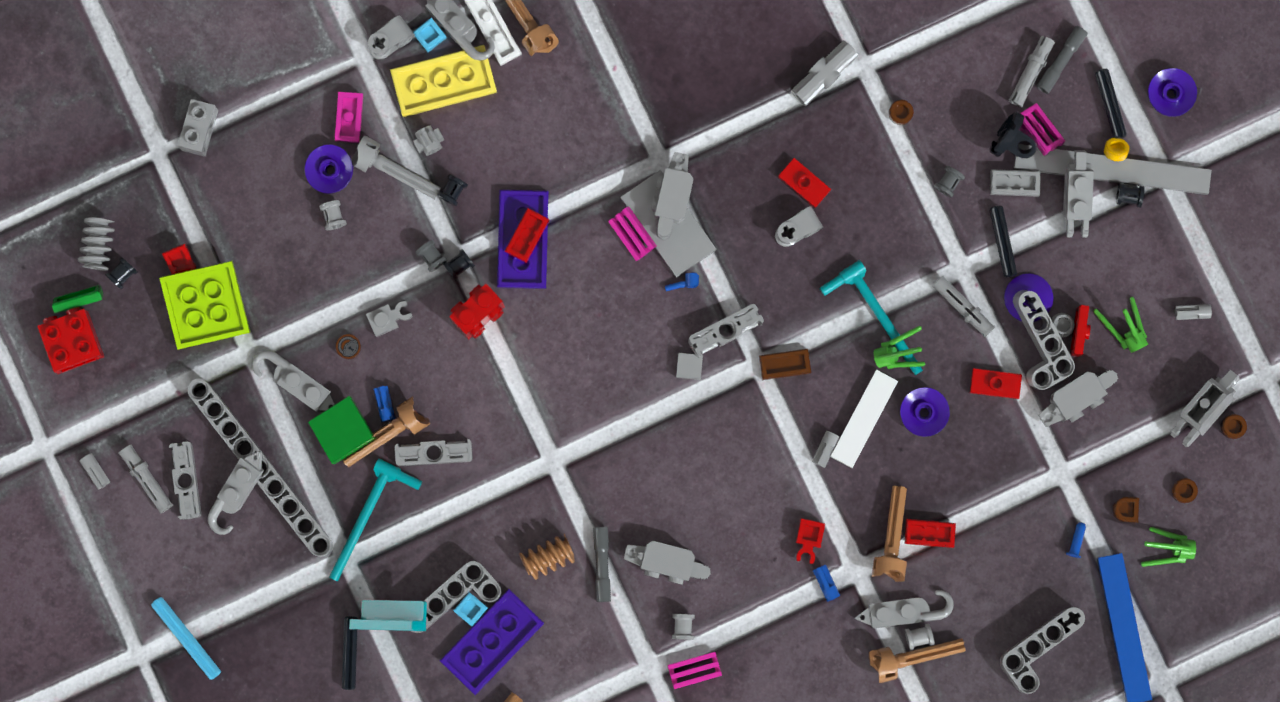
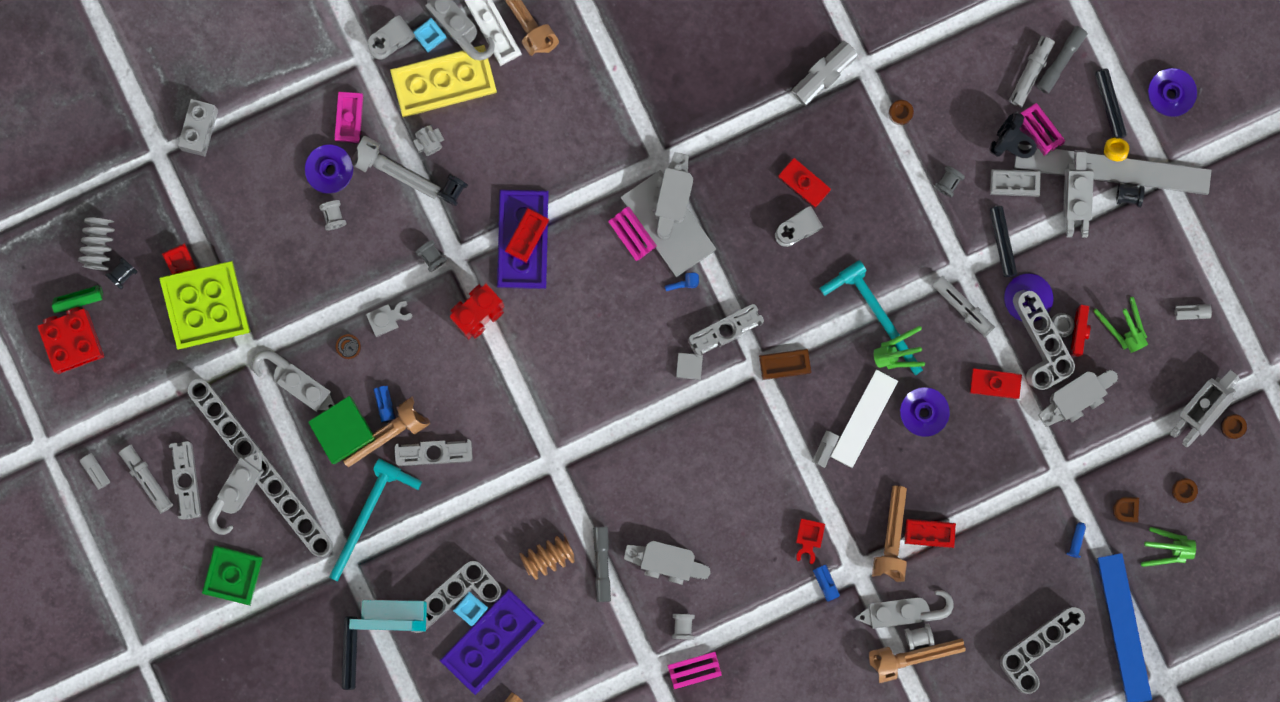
(186, 638): medium azure axle -> none
(232, 575): none -> green tile
(458, 264): black bush -> none

